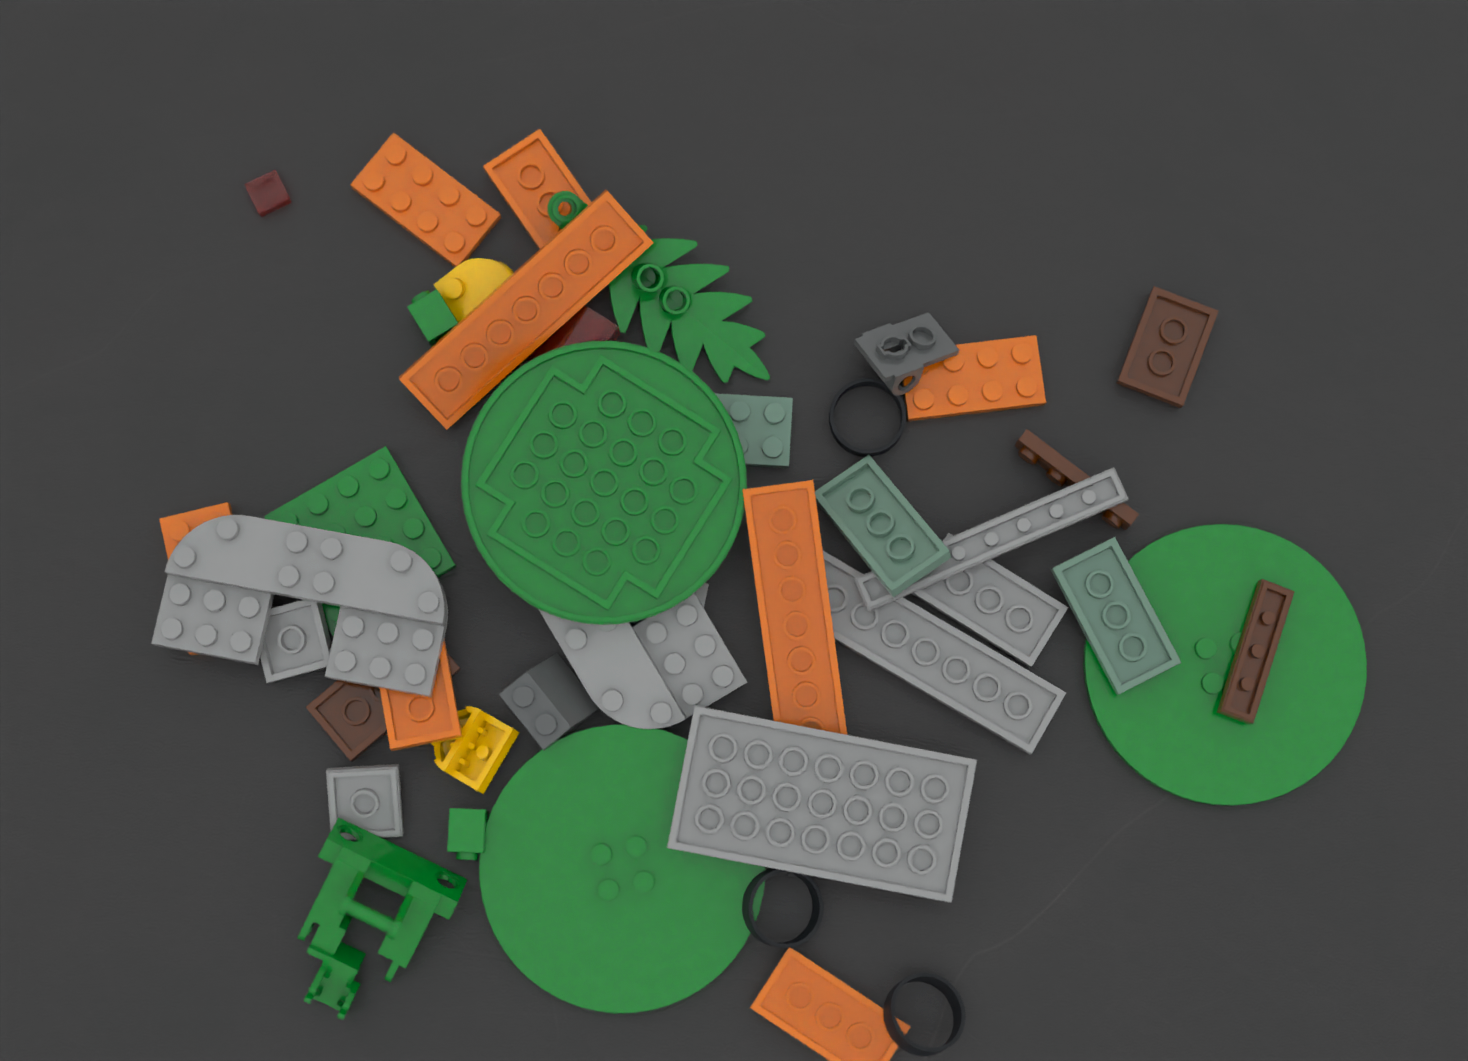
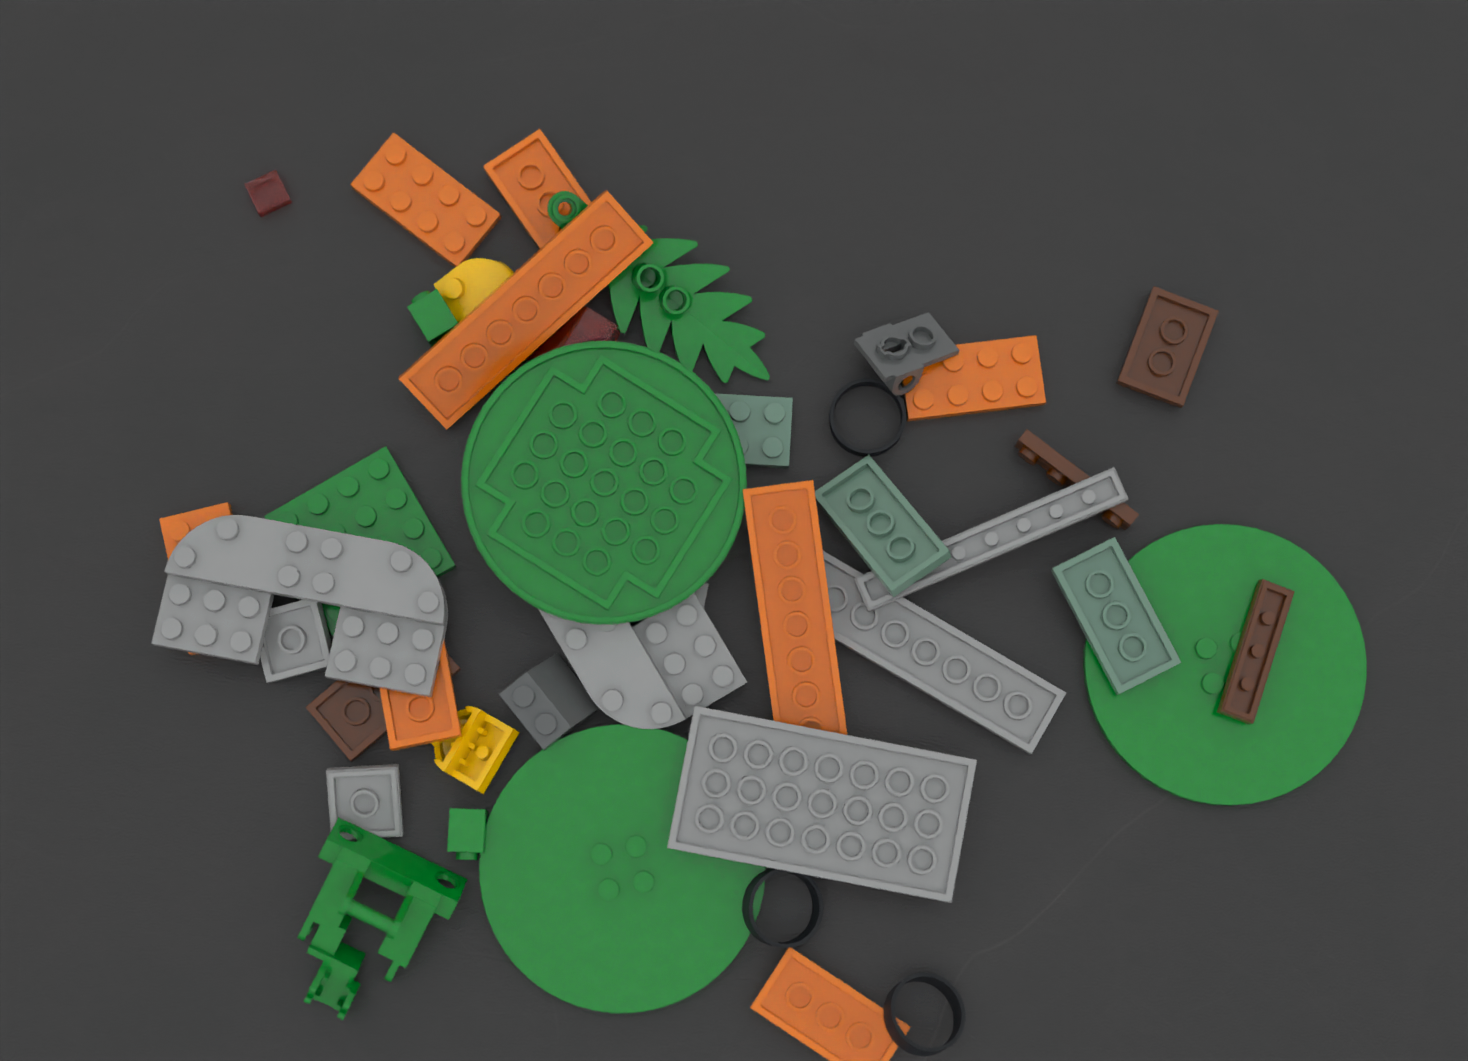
(998, 608): light grey plate -> none

